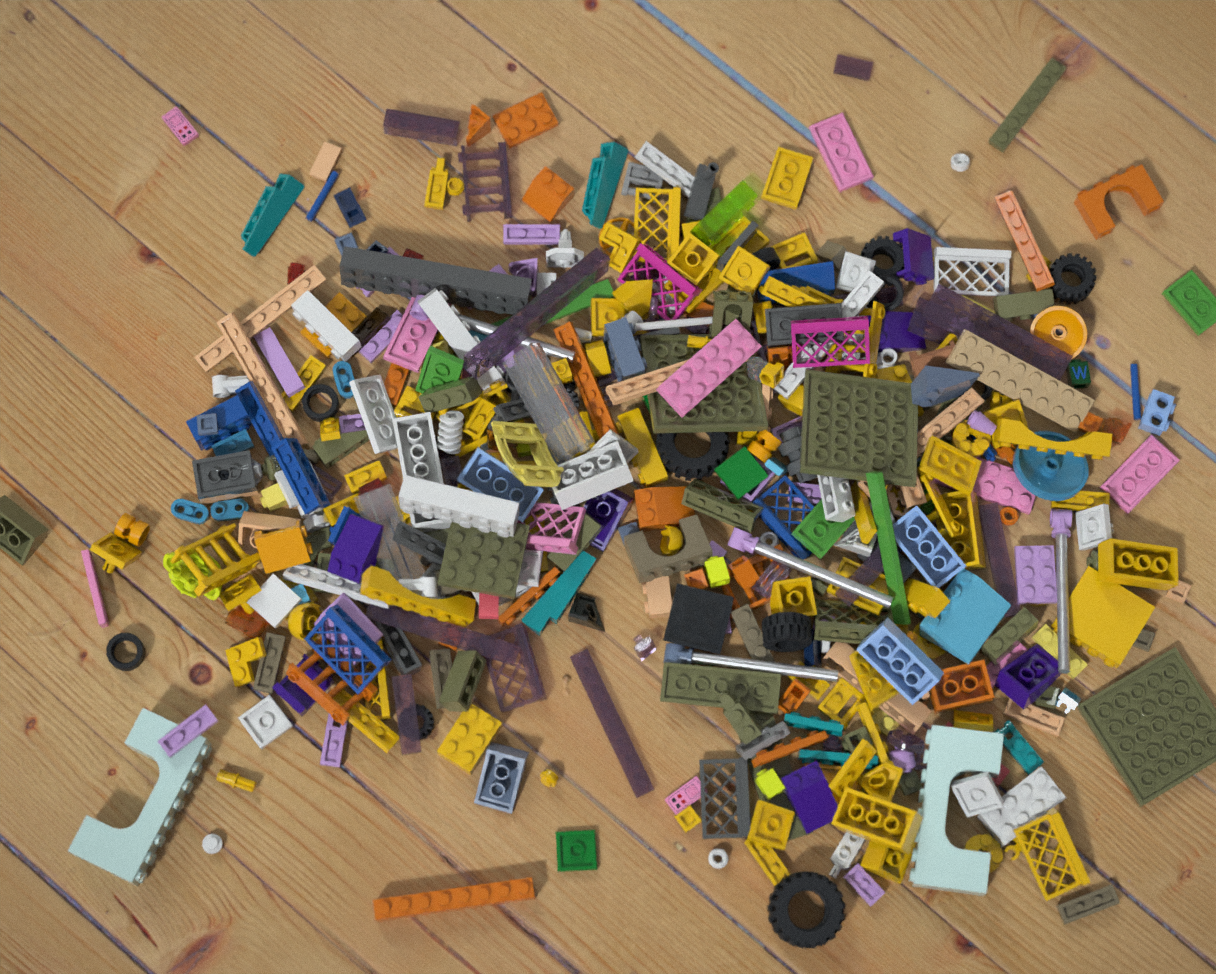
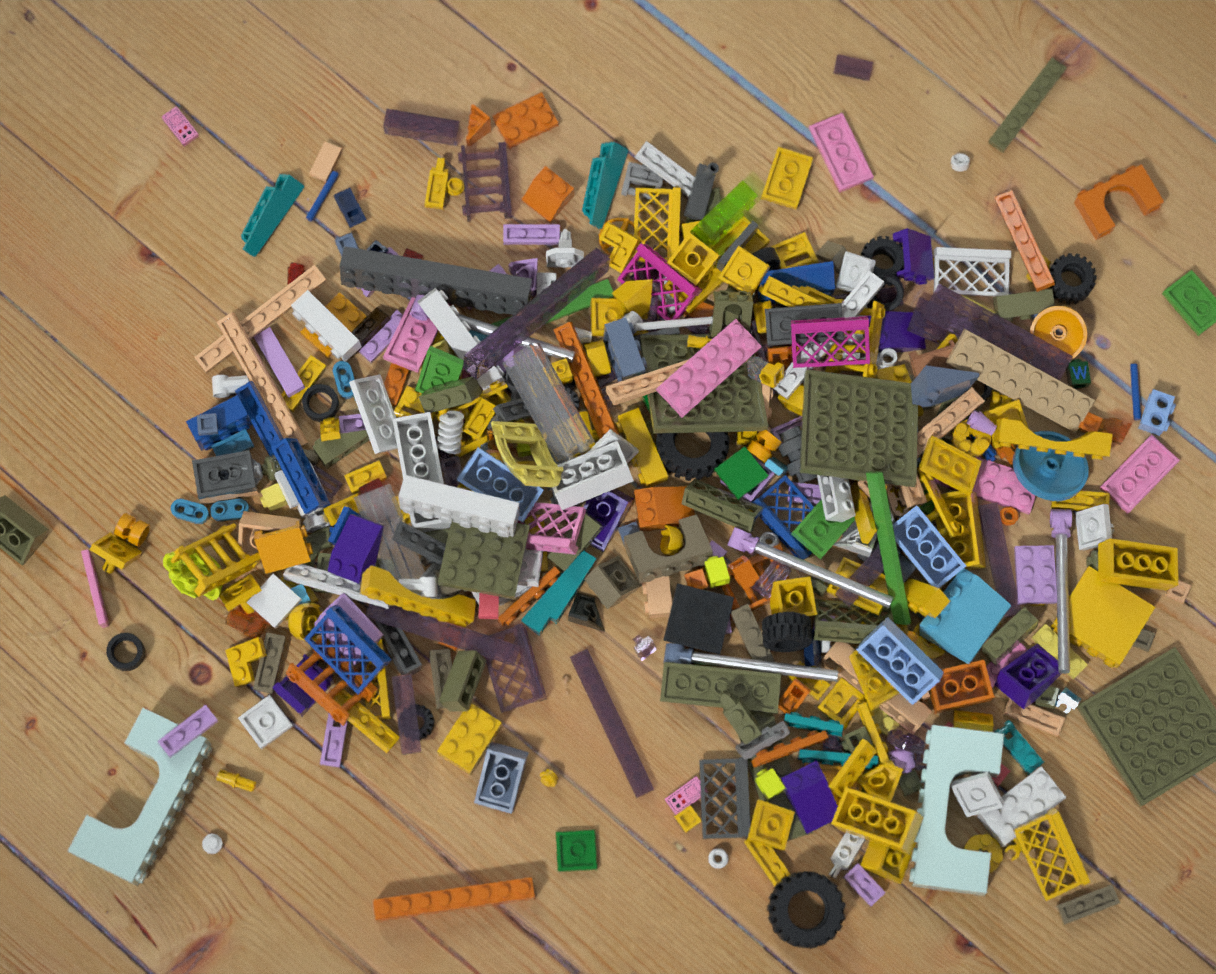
(612, 582): none -> dark tan slope

